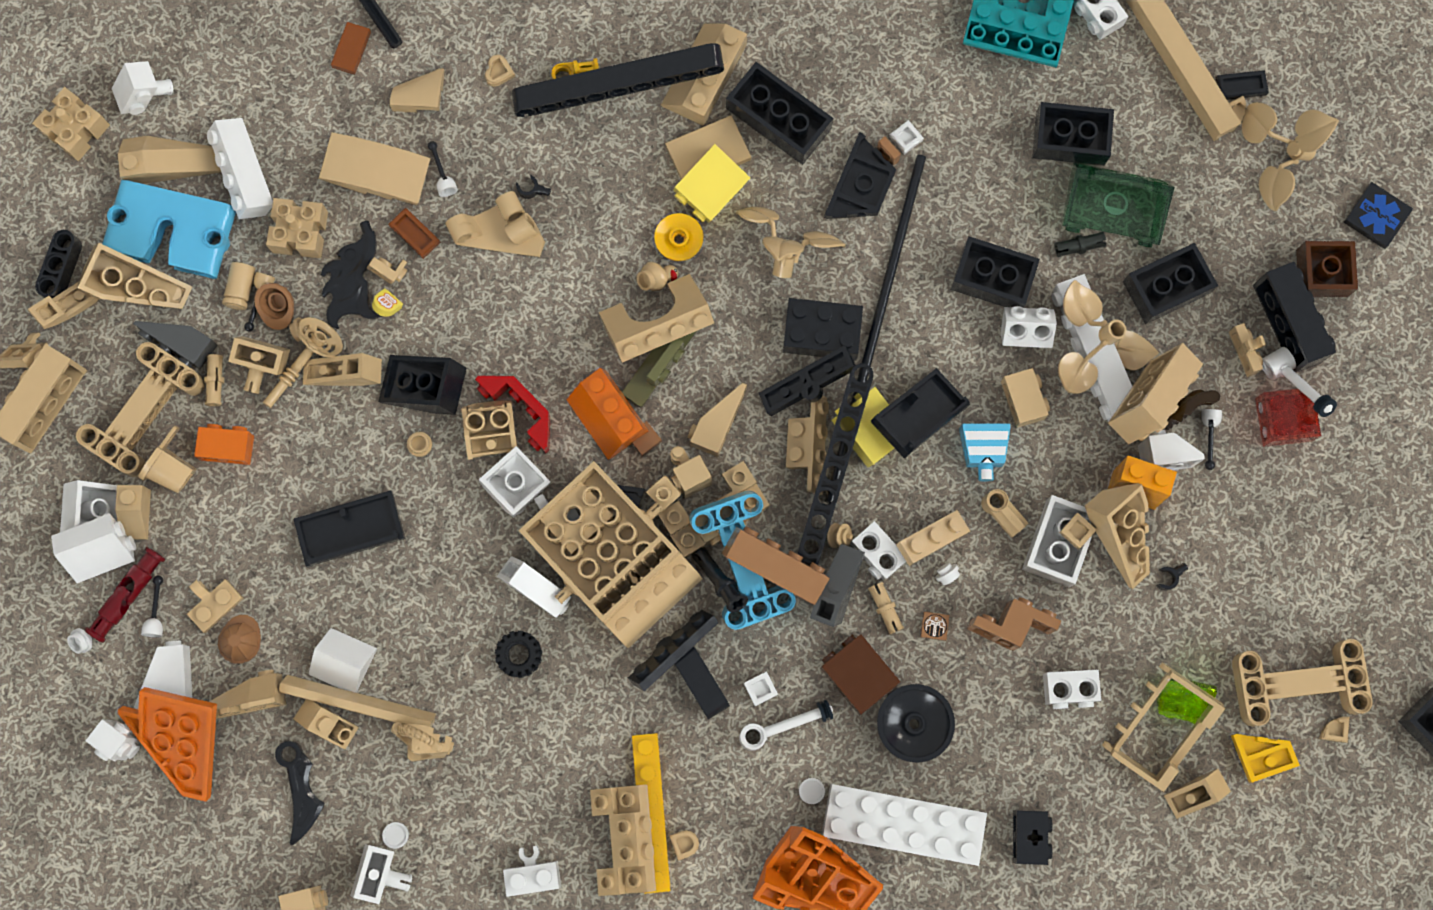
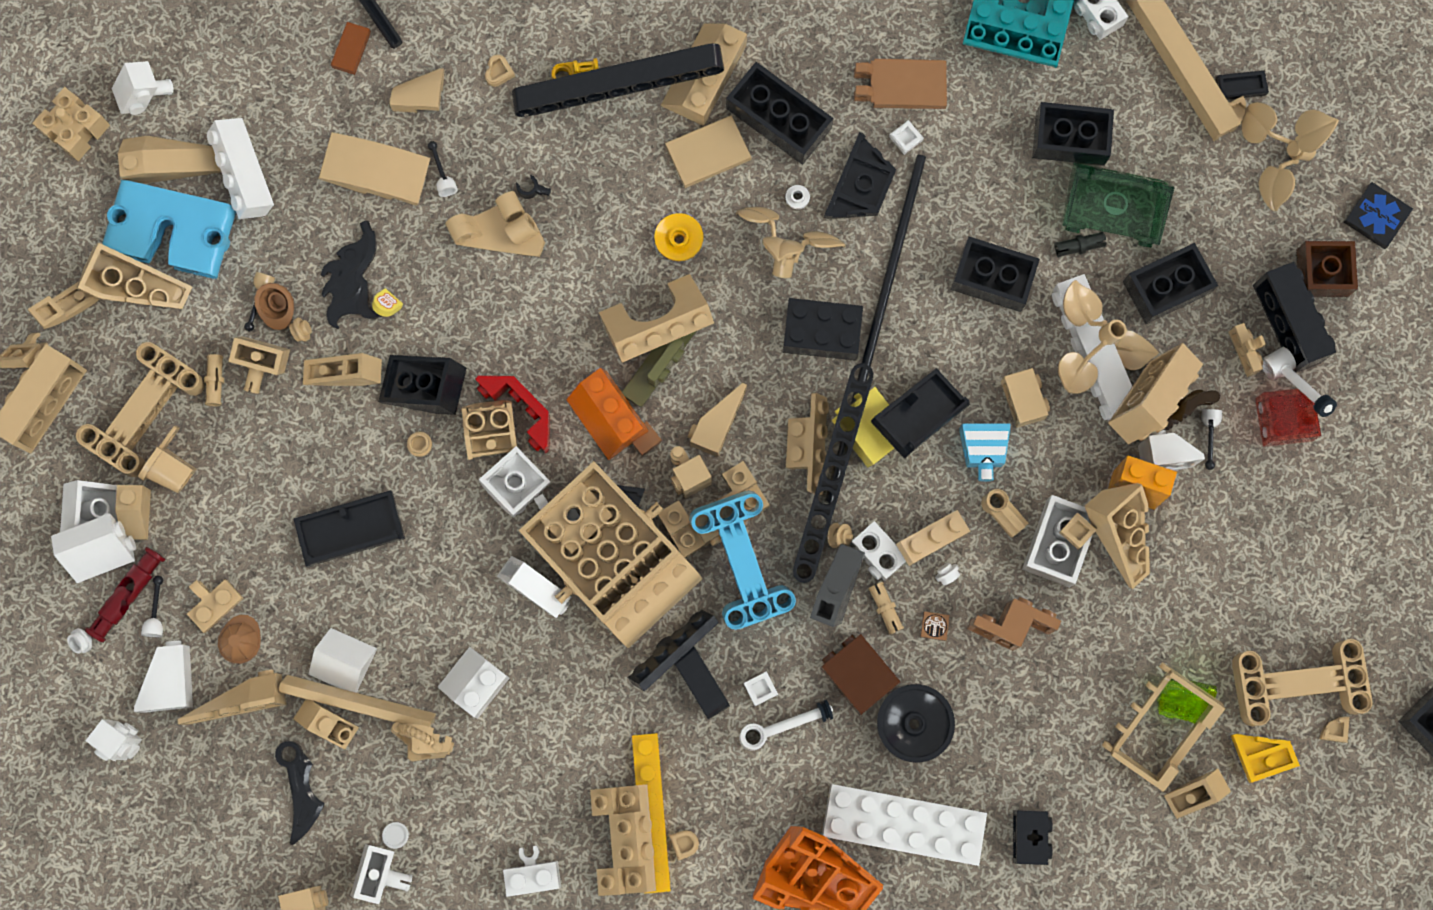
(54, 256): black beam -> none
(178, 737): orange wing -> none
(183, 340): dark grey slope -> none
(224, 445): orange brick -> none
(238, 286): tan piece -> none
(297, 228): tan brick -> none
(313, 345): tan dish -> none
(383, 269): tan bracket -> none
(414, 233): dark orange tile -> none
(473, 683): none -> white slope
(502, 654): black tyre -> none
(655, 277): tan animal -> none
(663, 492): tan bracket -> none
(710, 184): light yellow brick -> none
(724, 587): black pin -> none
(775, 565): medium nougat brick -> none
(797, 204): none -> white plate
(807, 382): black hinge -> none
(811, 791): white piece -> none
(888, 151): medium nougat tile -> none
(903, 83): none -> medium nougat tile
(1028, 331): white brick -> none
(1071, 681): white brick -> none
(1175, 573): black piece -> none

